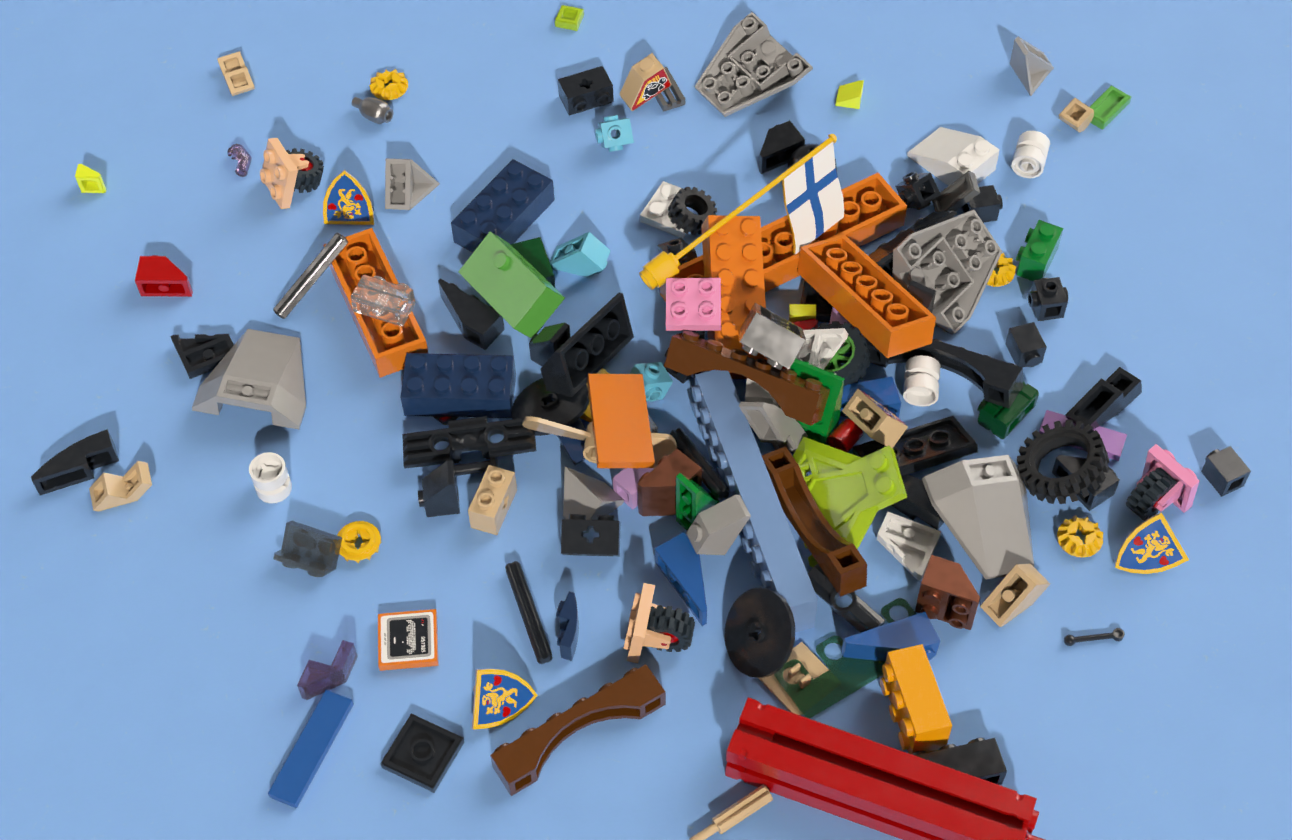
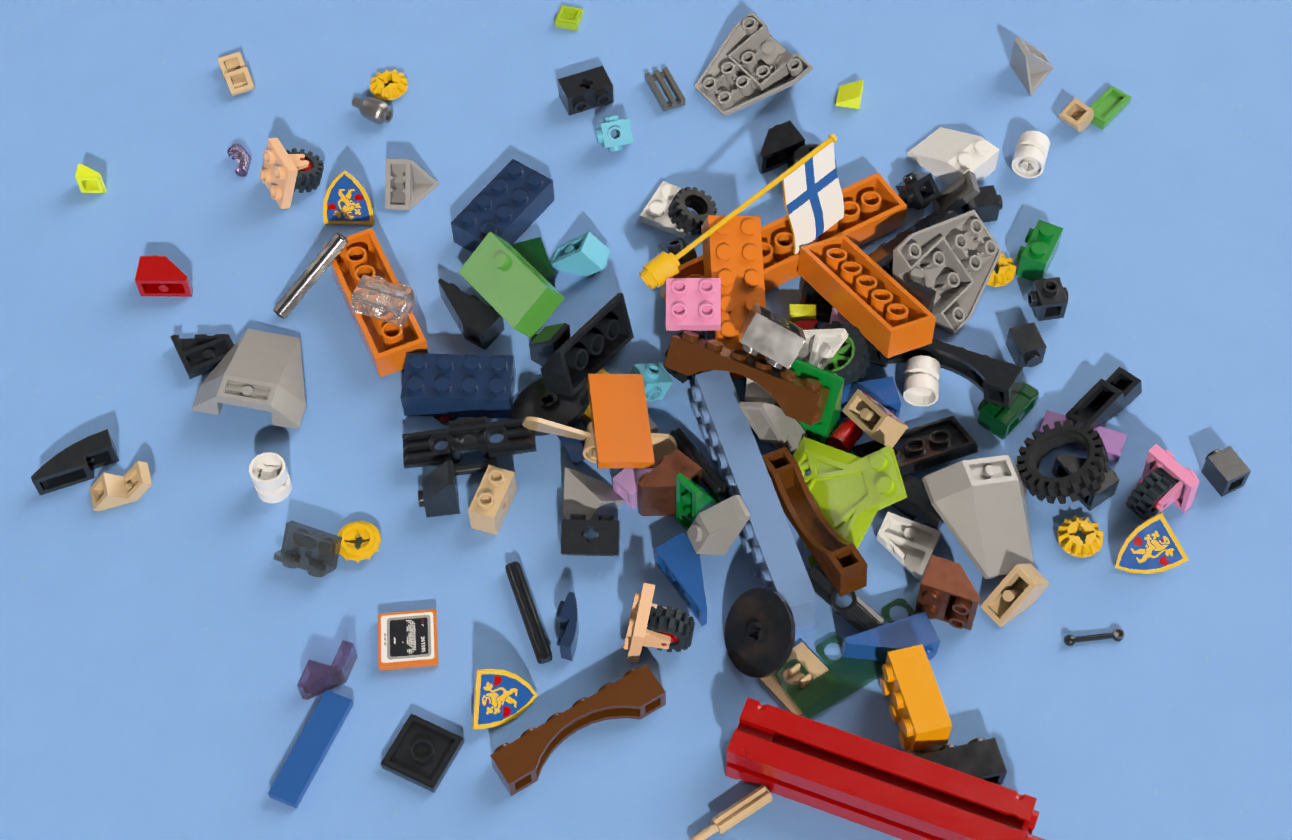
(644, 82): tan slope -> none

